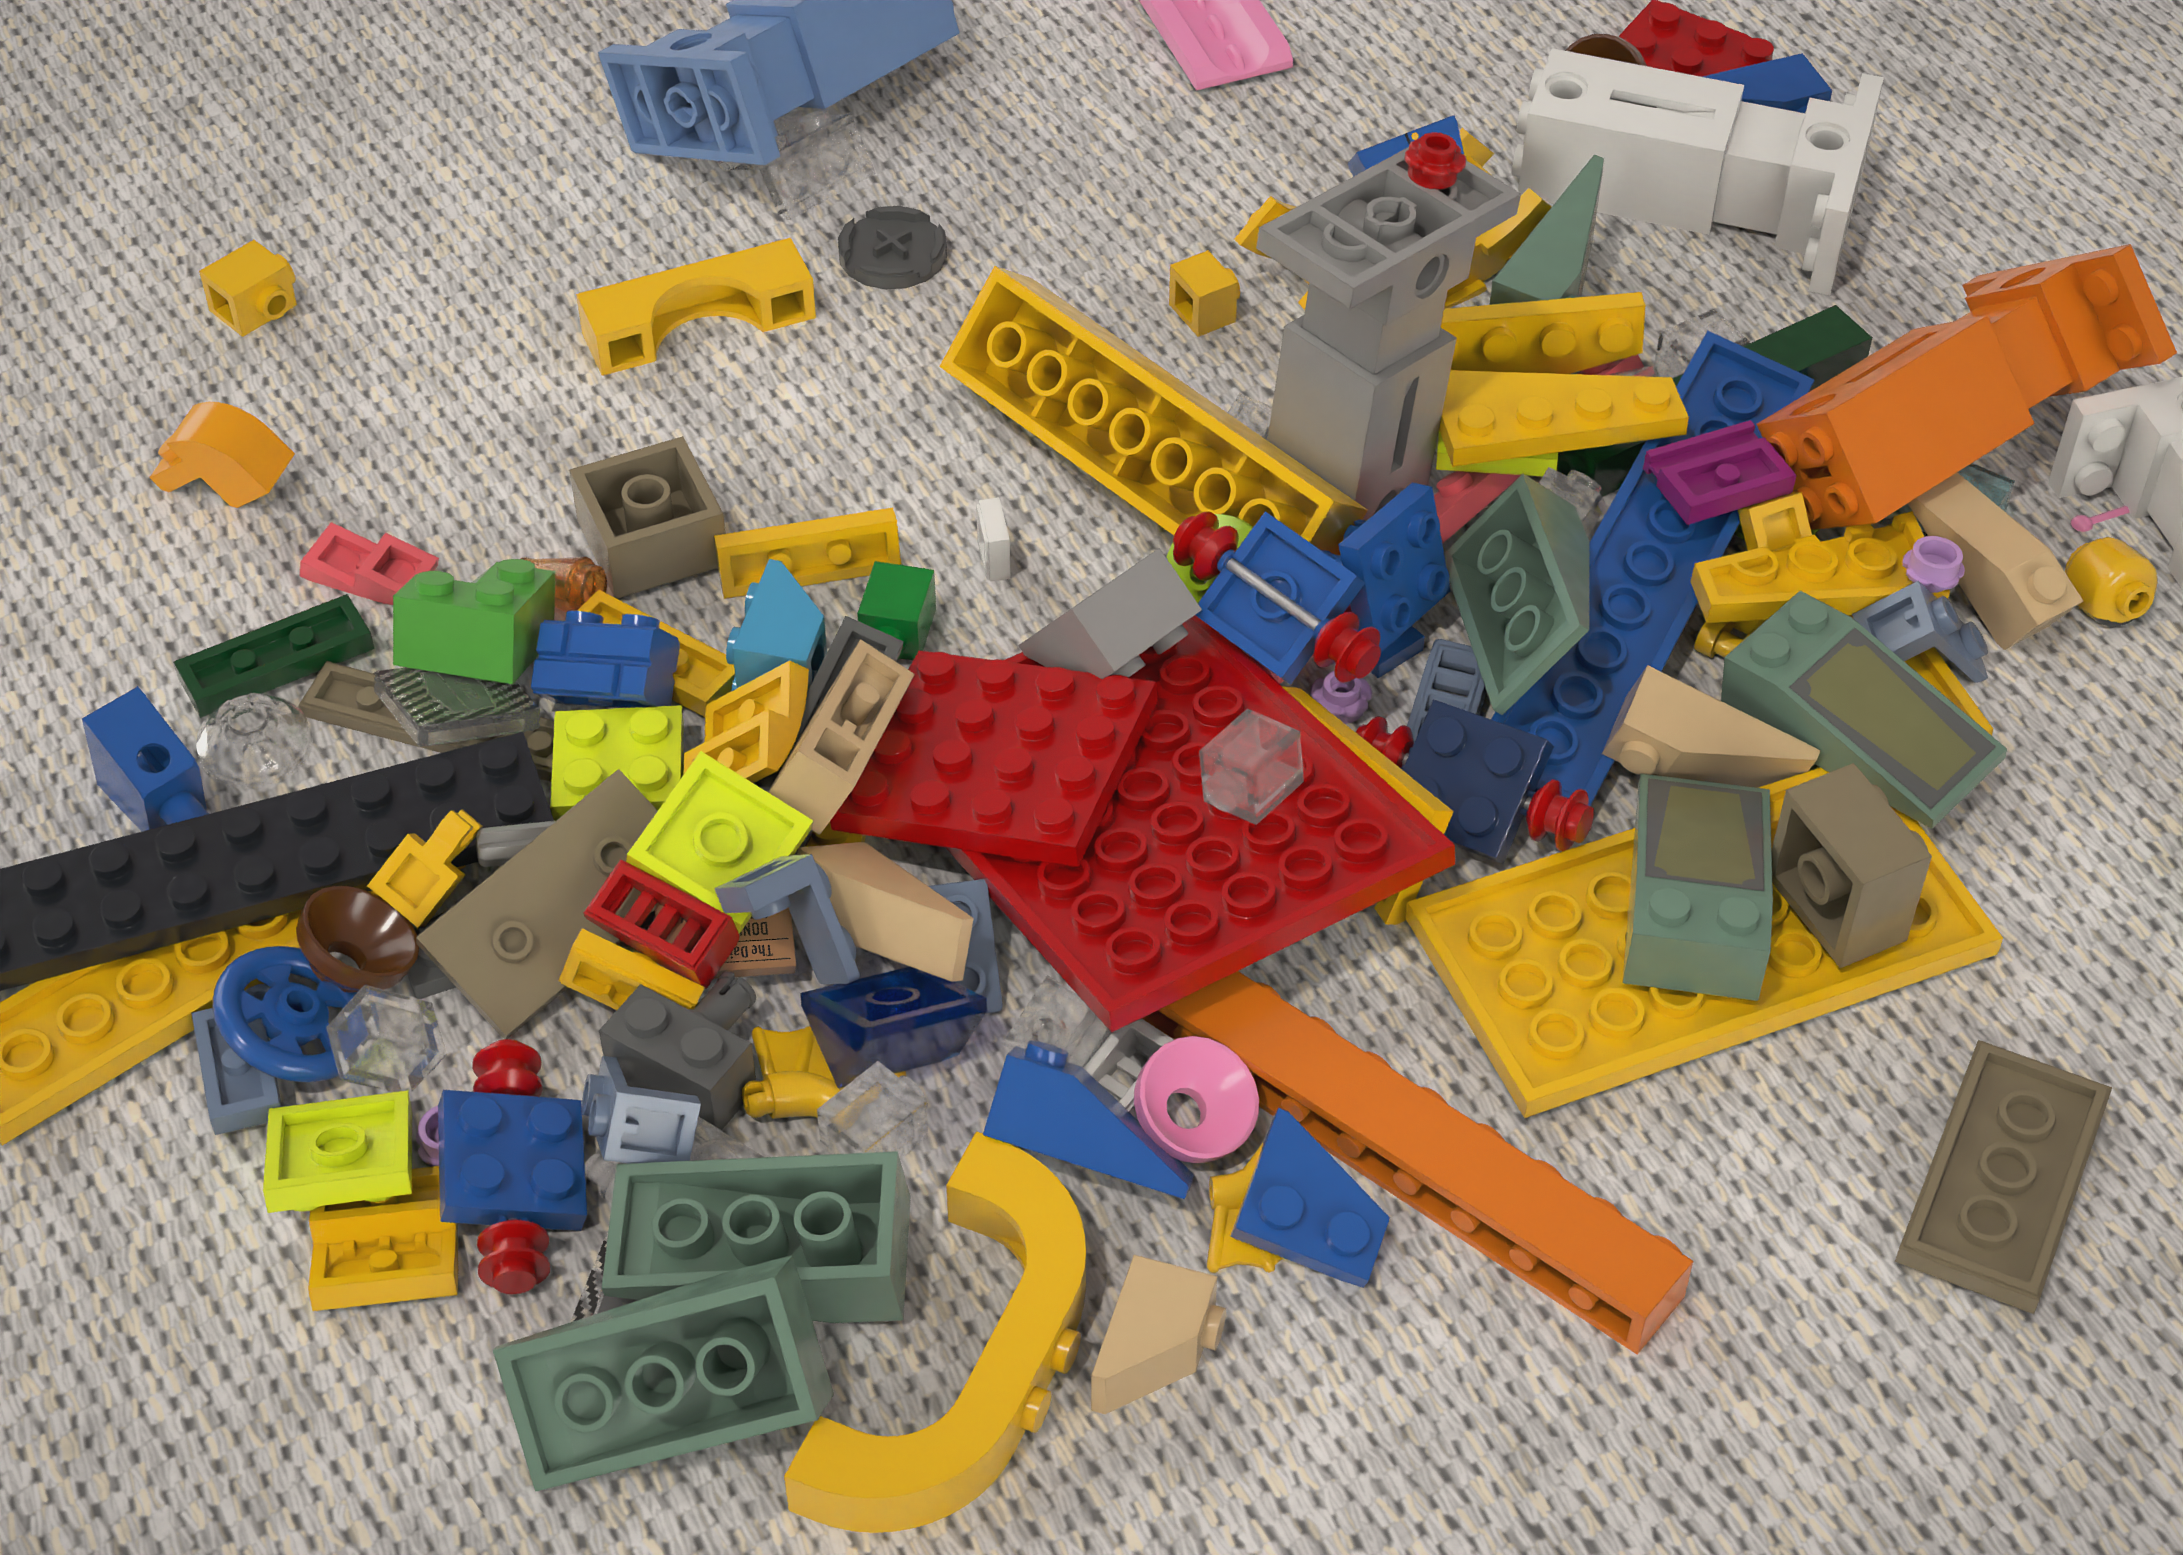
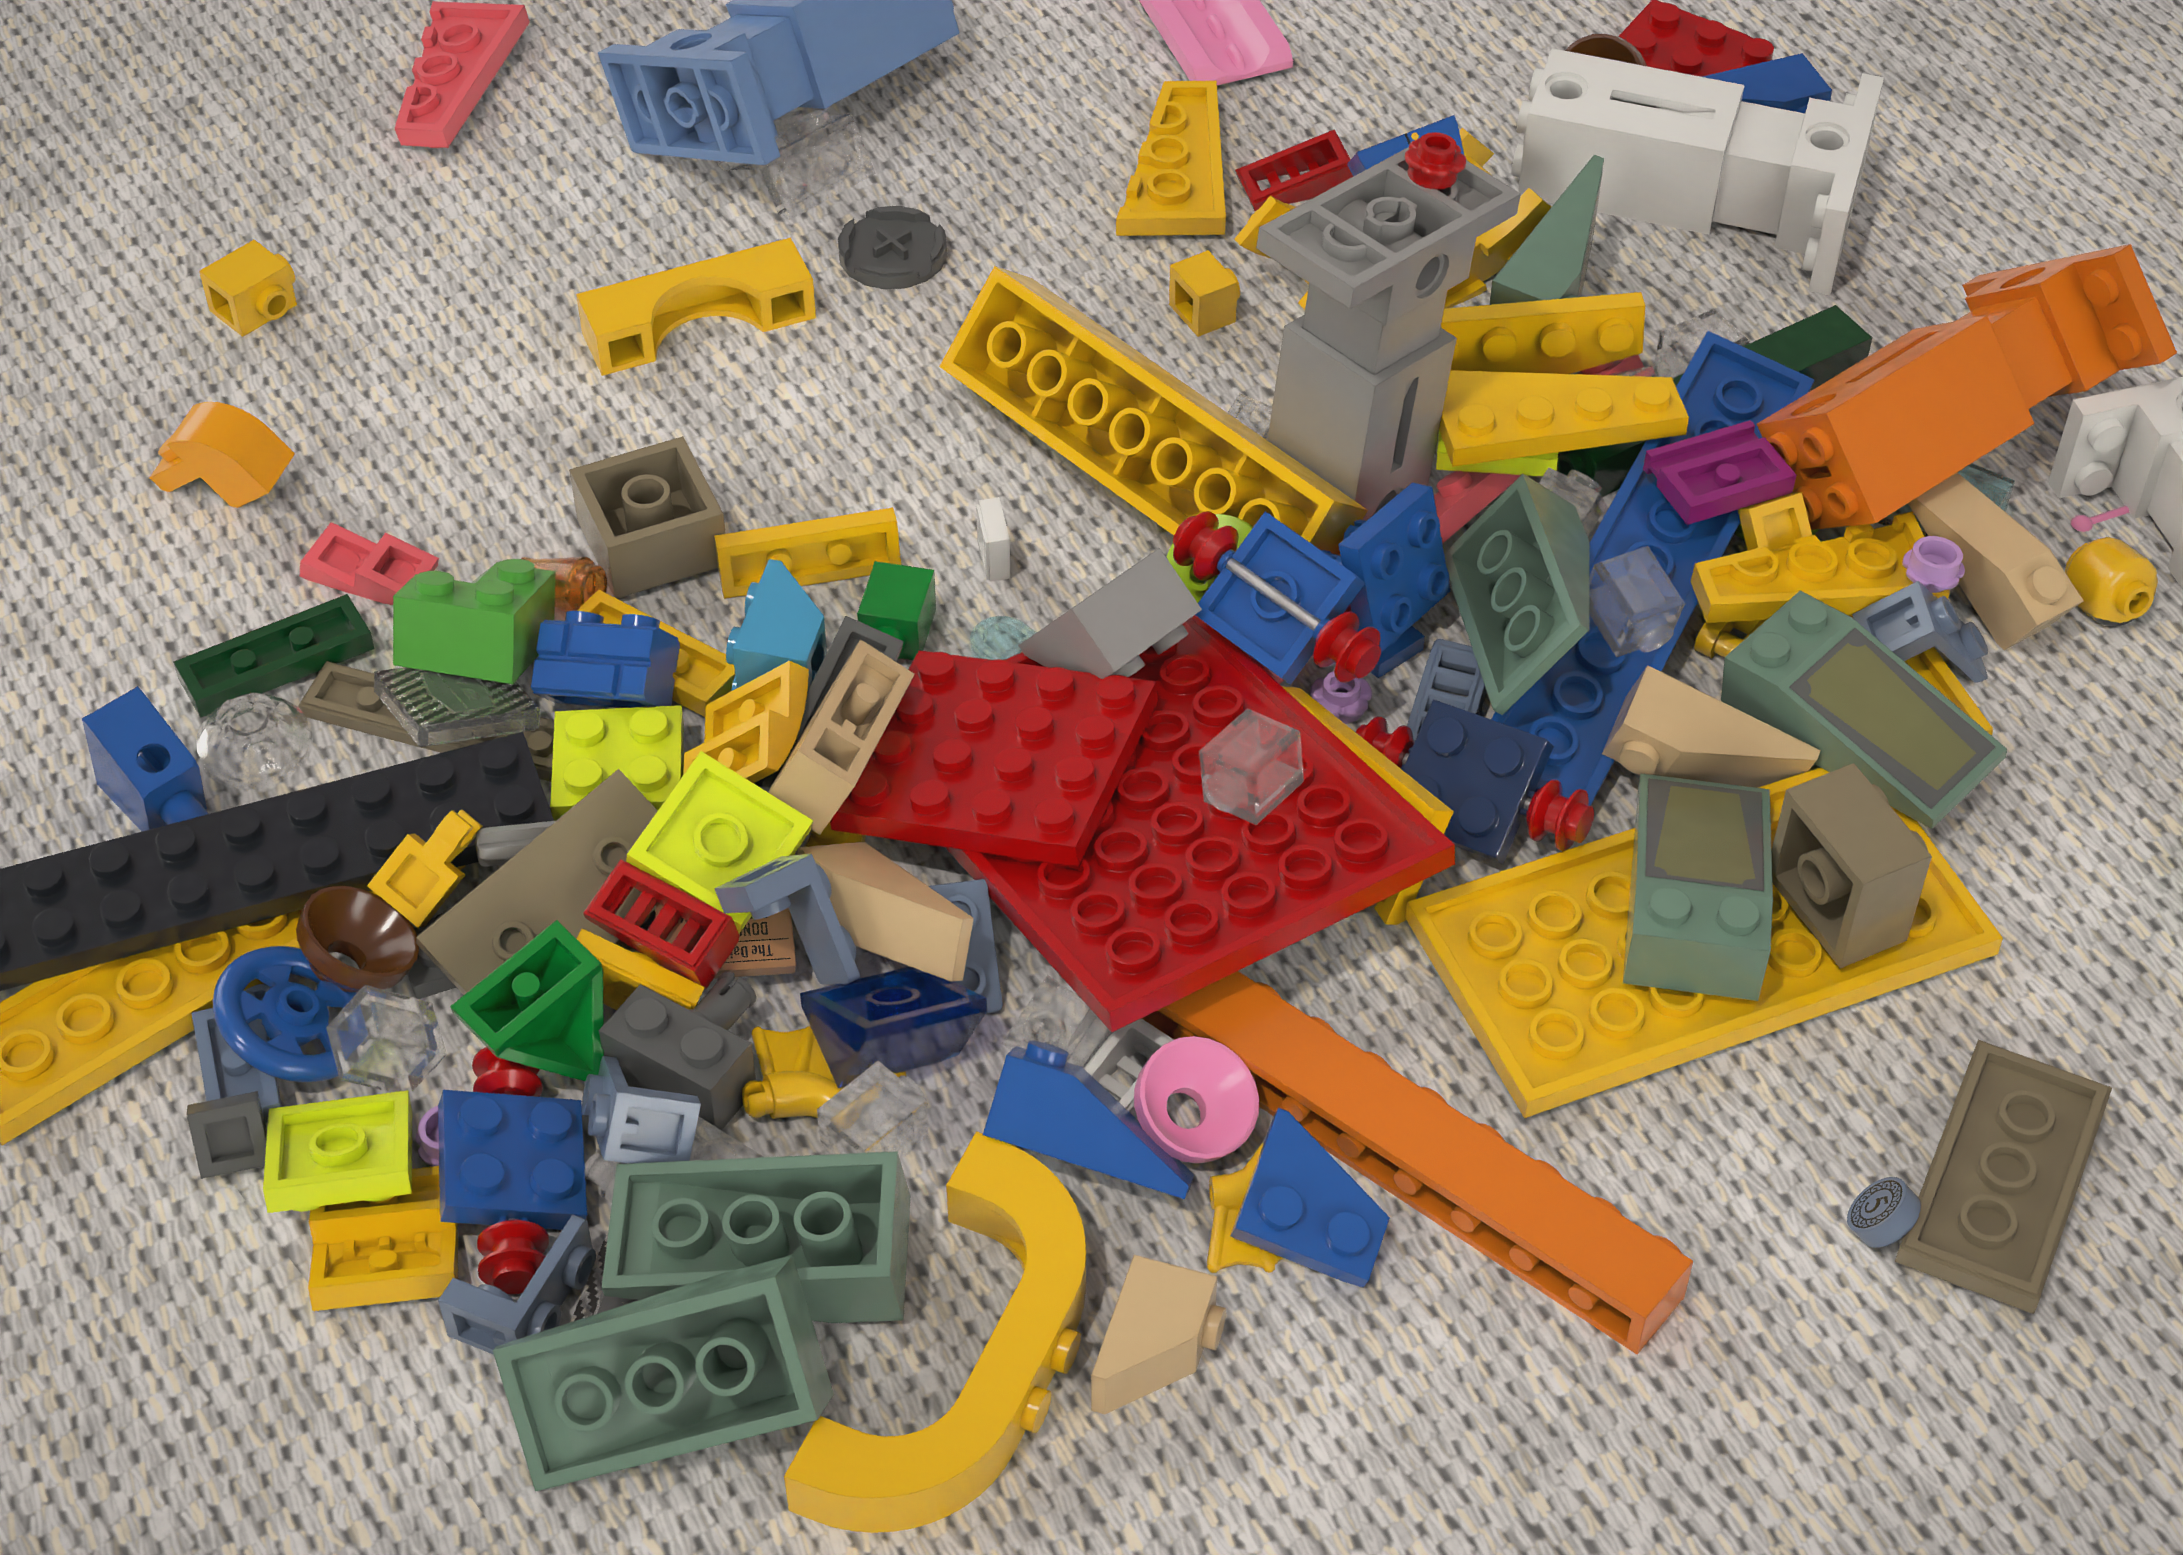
(228, 1134): none -> dark grey tile
(456, 67): none -> coral wing
(491, 1318): none -> sand blue bracket
(541, 1006): none -> green slope
(998, 637): none -> clear light blue tile
(1178, 167): none -> yellow wing
(1321, 155): none -> red slope
(1633, 602): none -> clear brick
(1884, 1212): none -> sand blue tile

